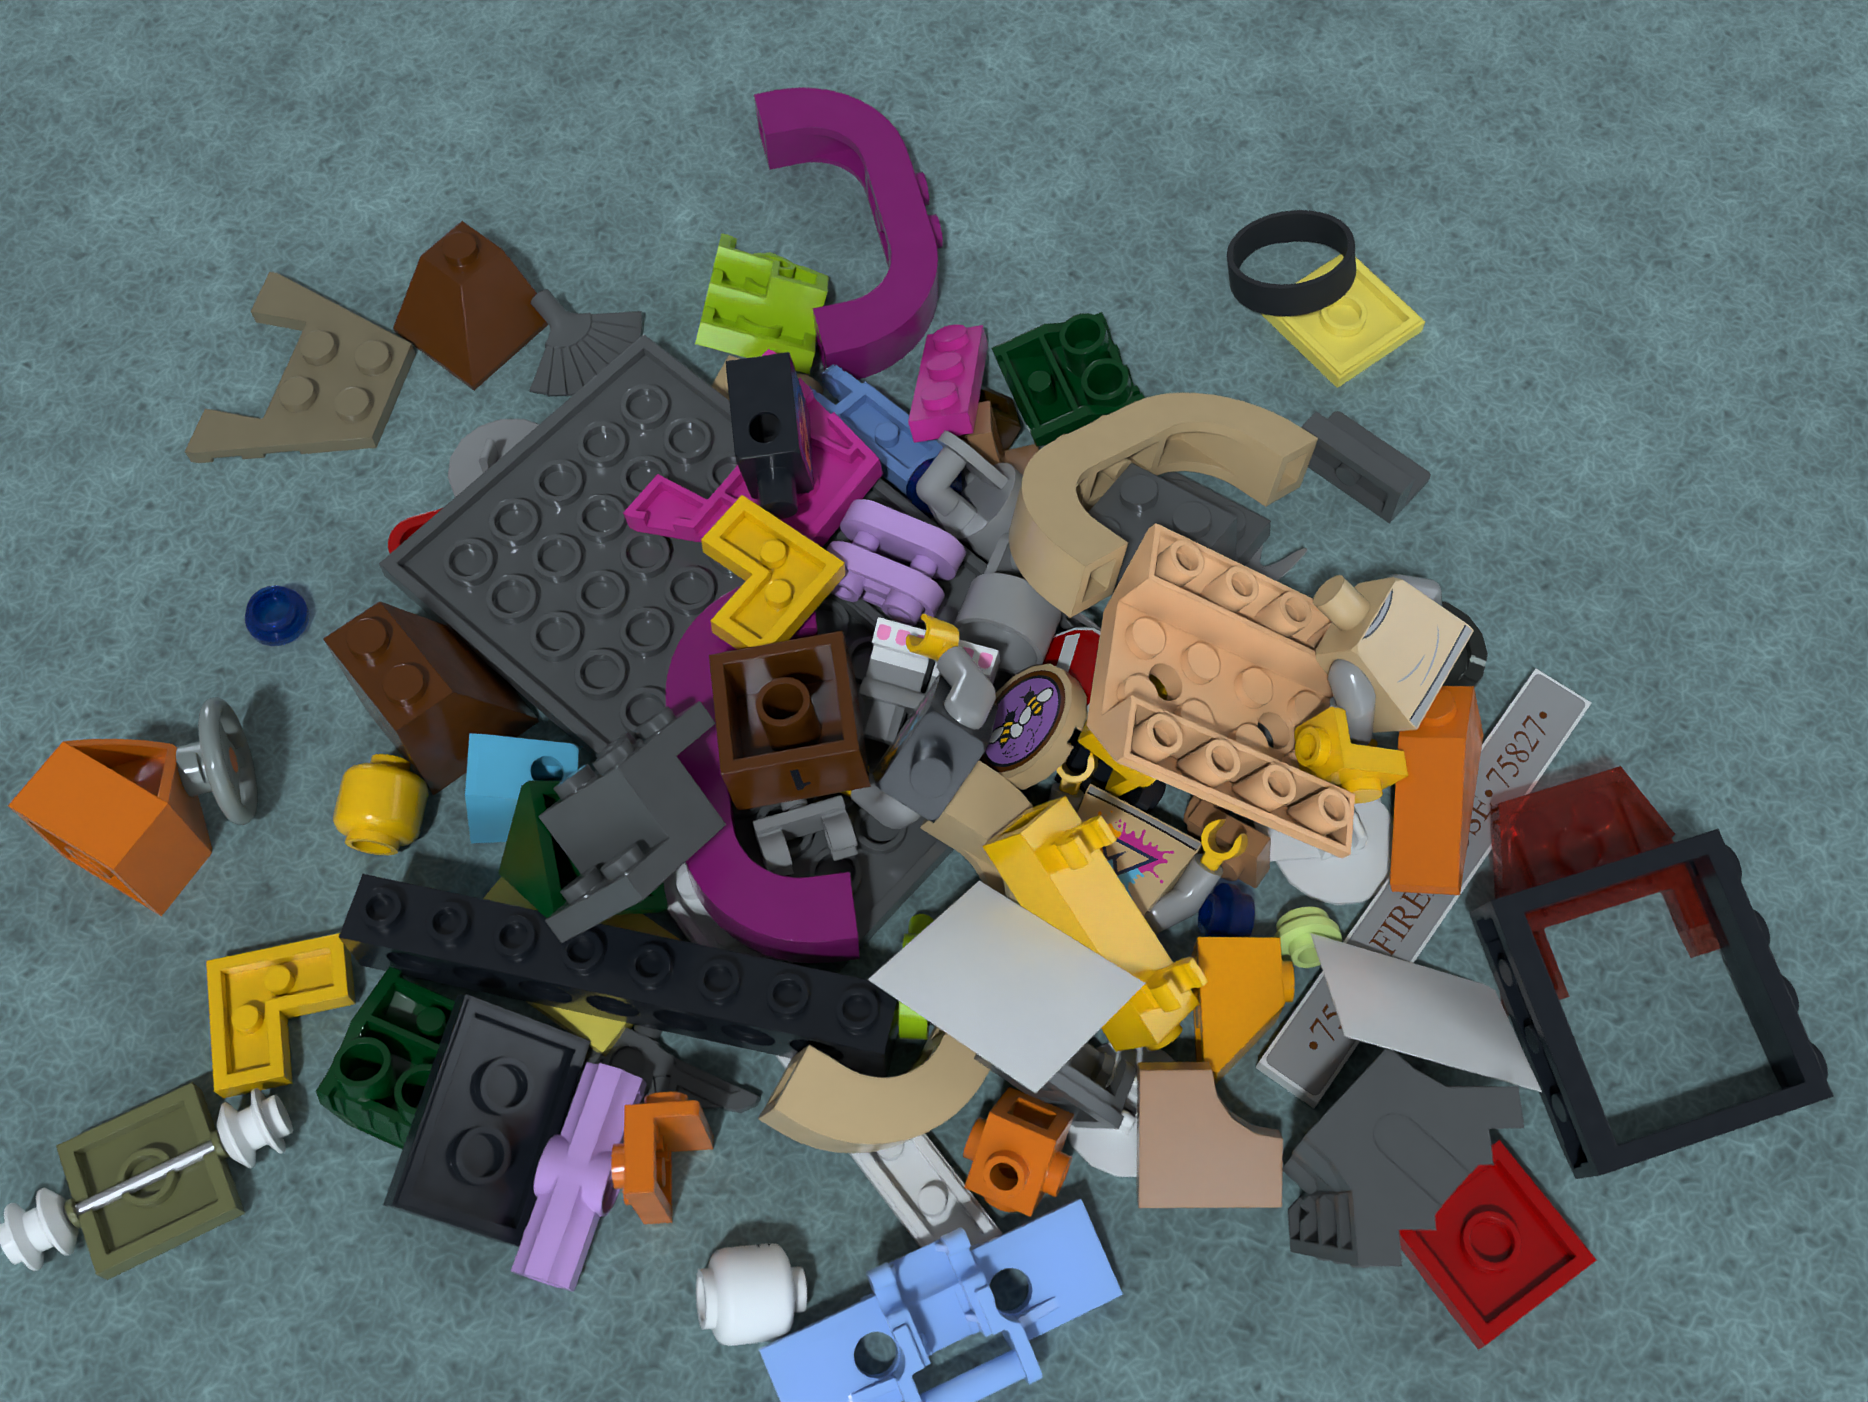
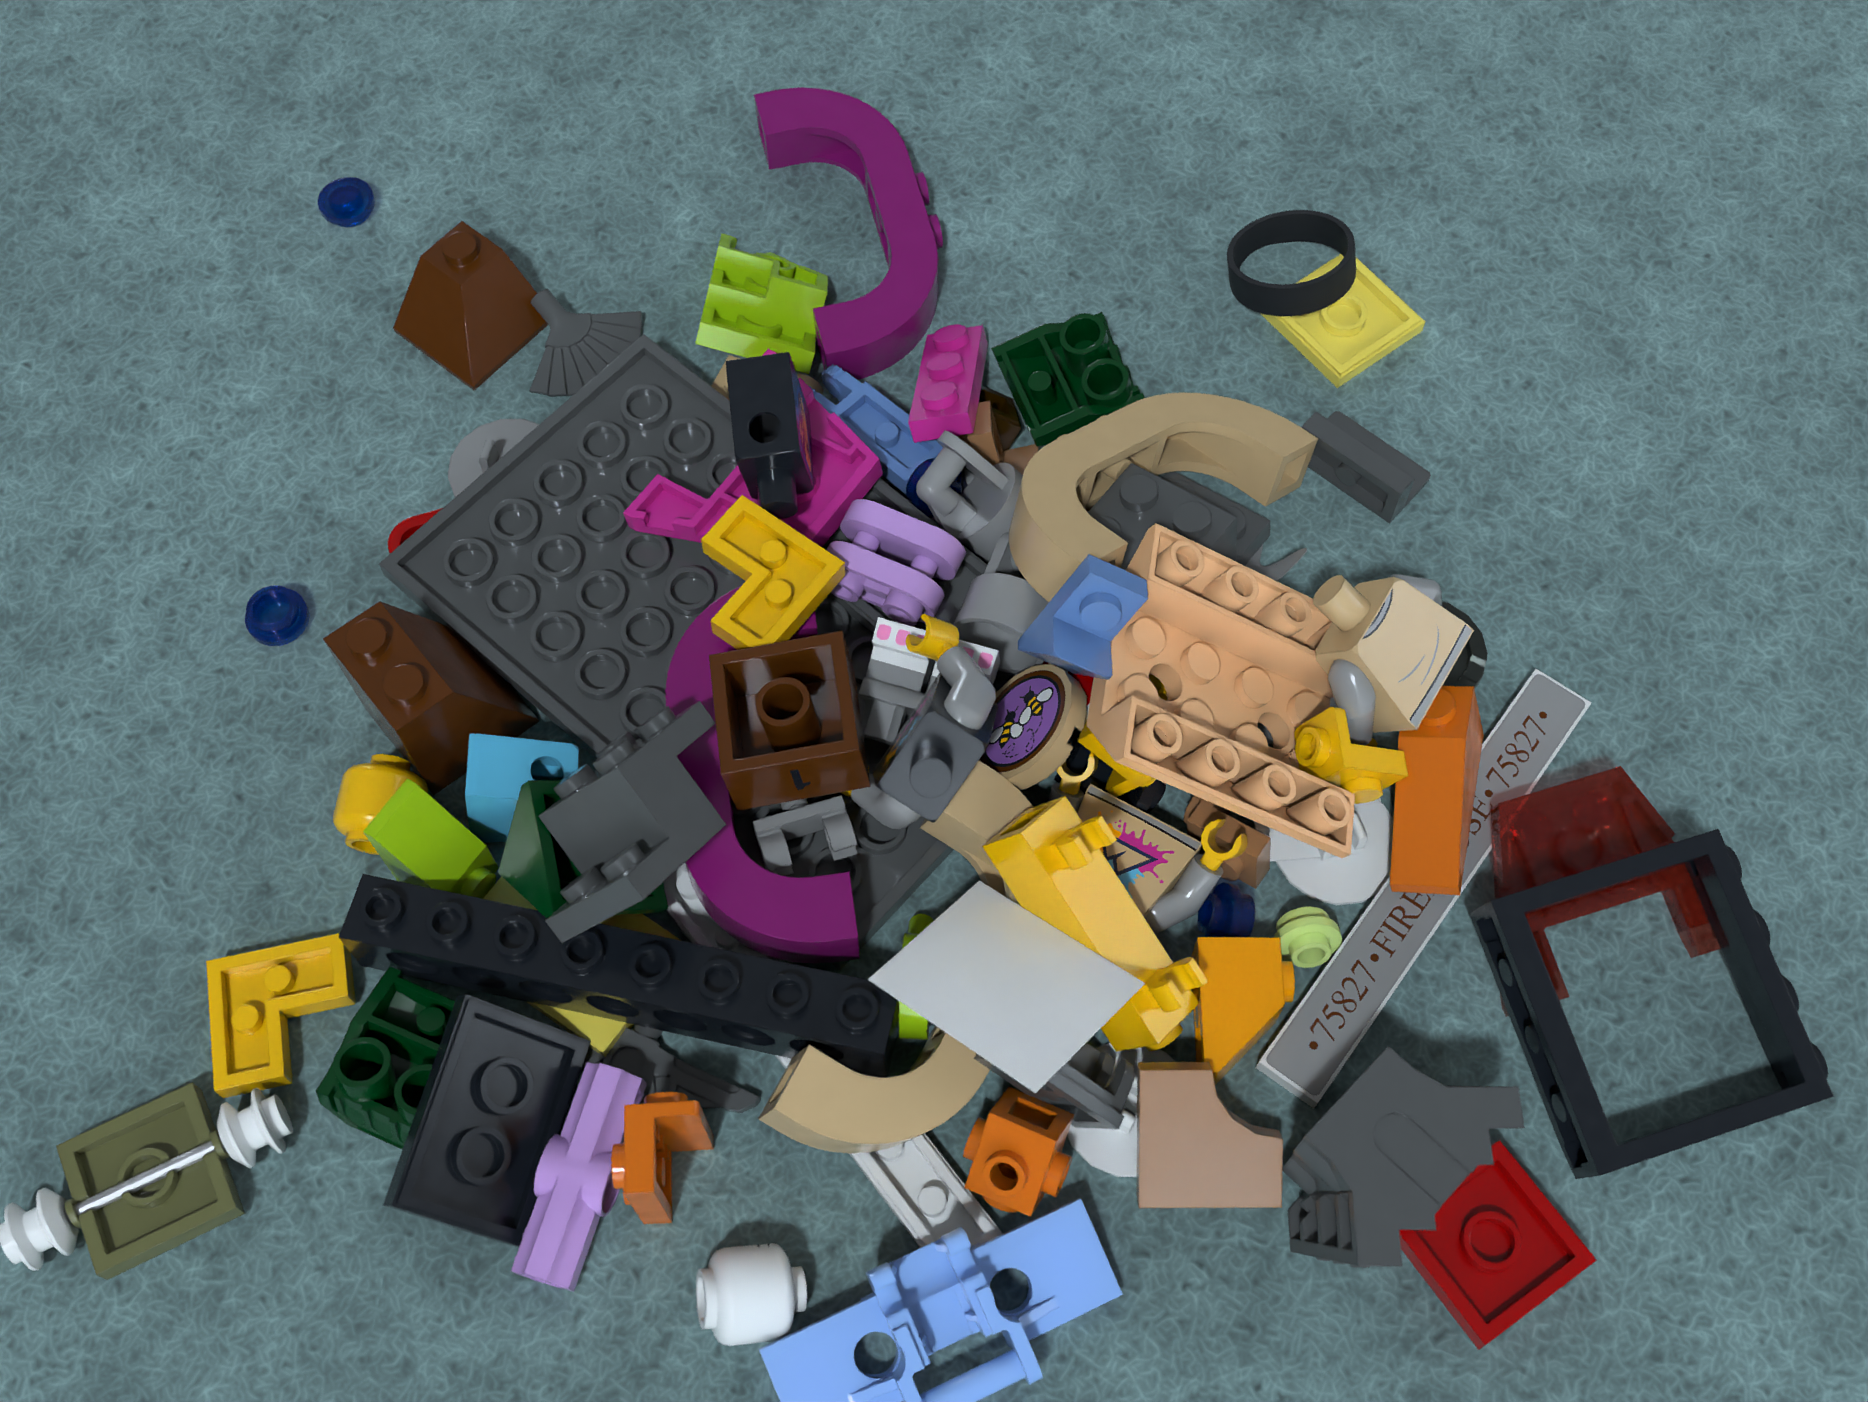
(135, 806): orange piece -> none
(331, 392): dark tan wing -> none
(346, 202): none -> clear blue plate
(429, 845): none -> lime slope
(1085, 618): none -> medium blue slope
(1422, 1012): white sticker -> none

